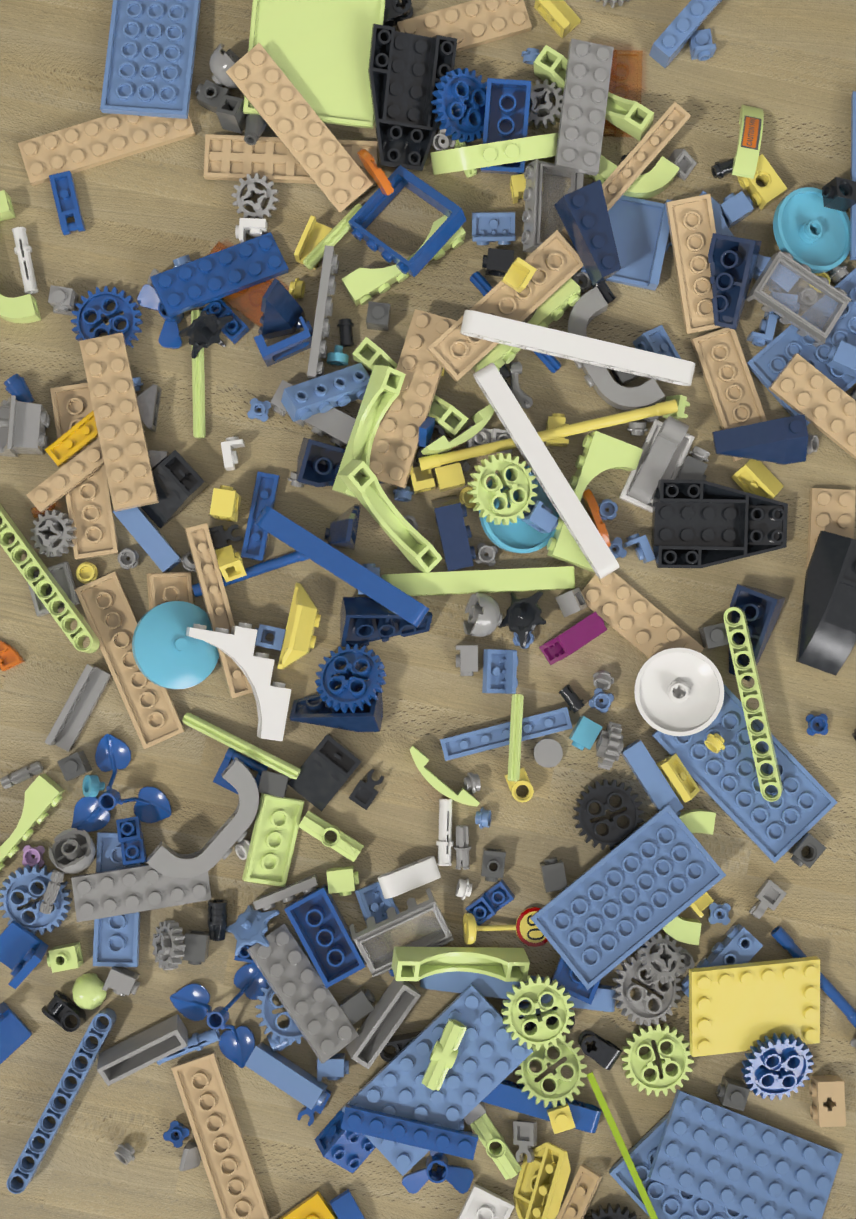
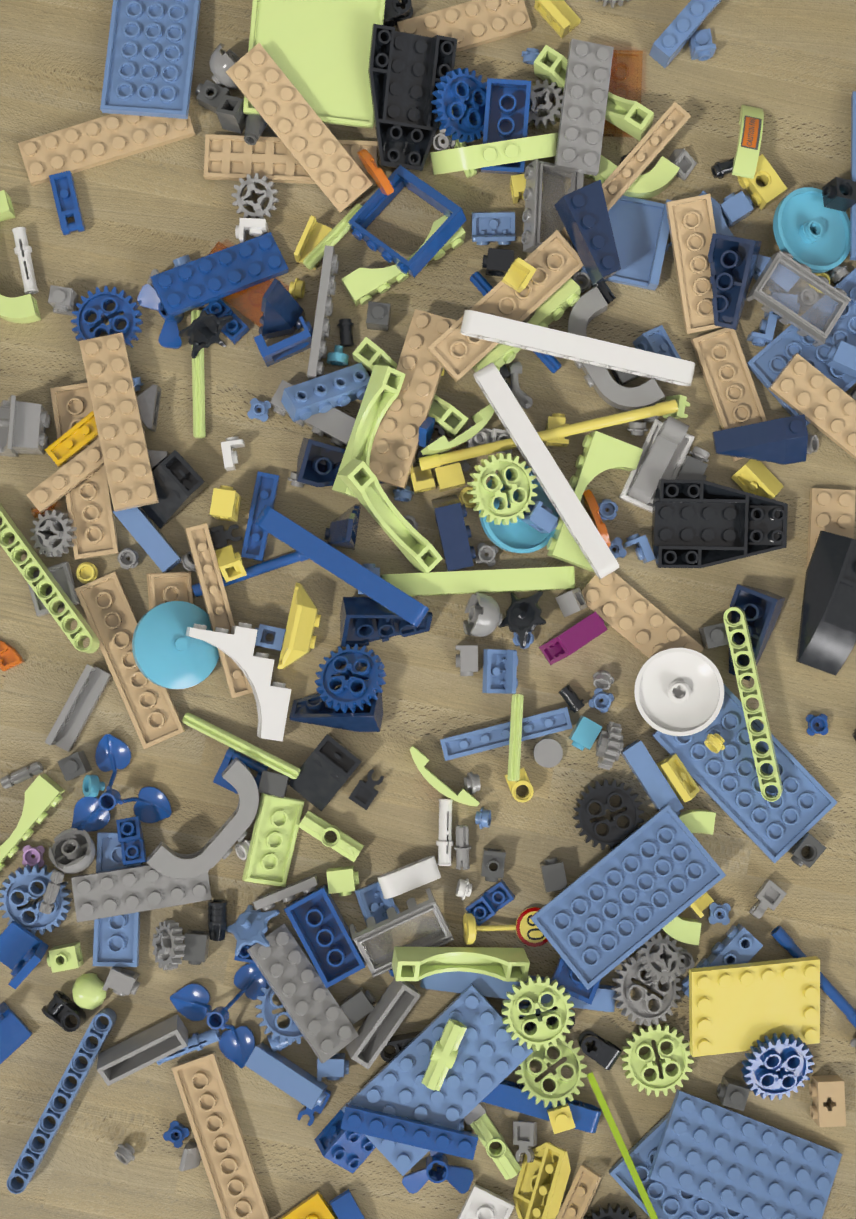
(17, 386): blue cone -> none

